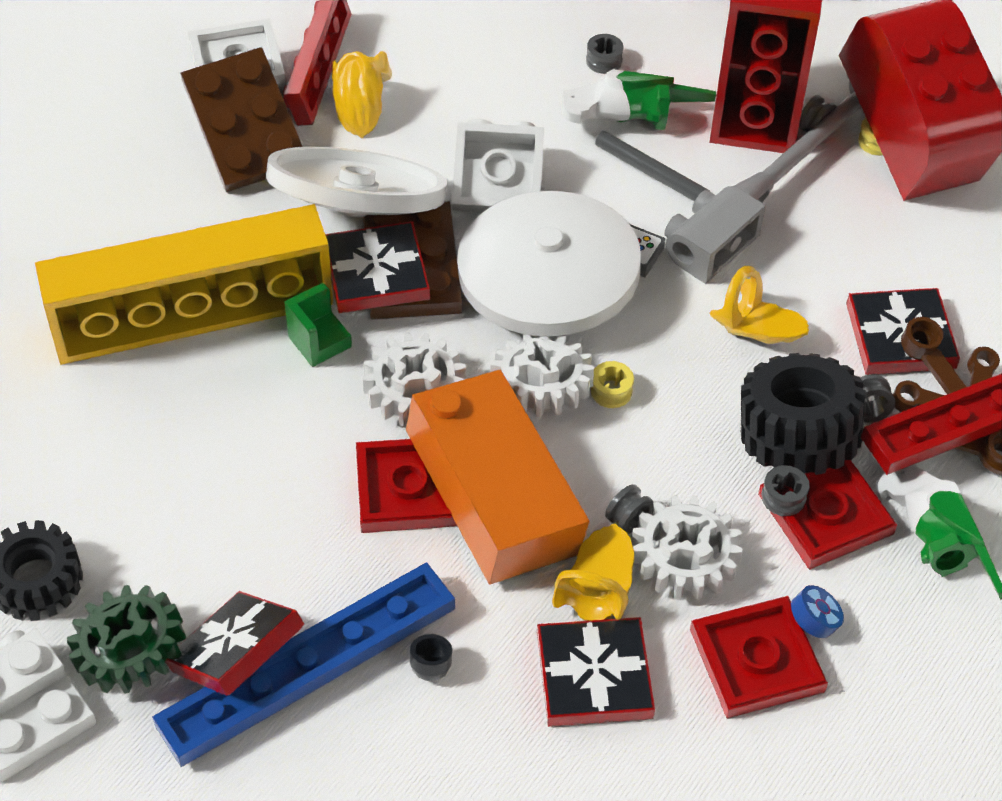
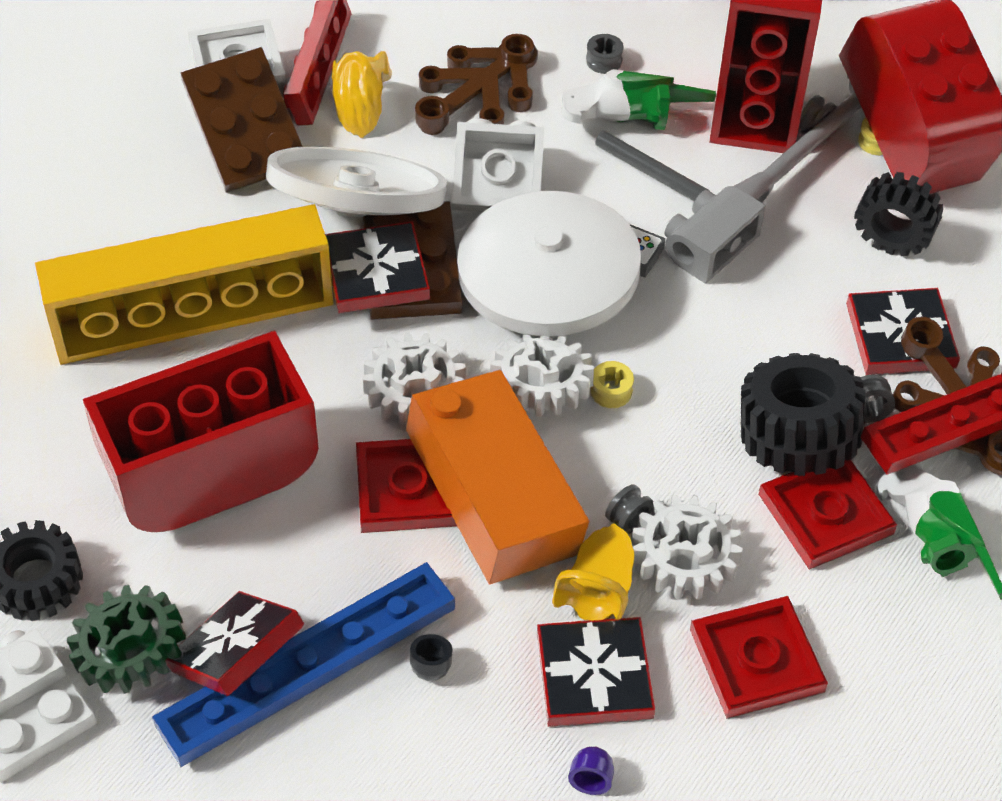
(205, 434): none -> red brick
(314, 326): green panel -> none
(514, 55): none -> reddish brown plant
(591, 771): none -> dark purple hinge
(757, 318): yellow piece -> none
(778, 479): dark grey bush -> none
(817, 611): blue tile -> none
(903, 197): none -> black tyre

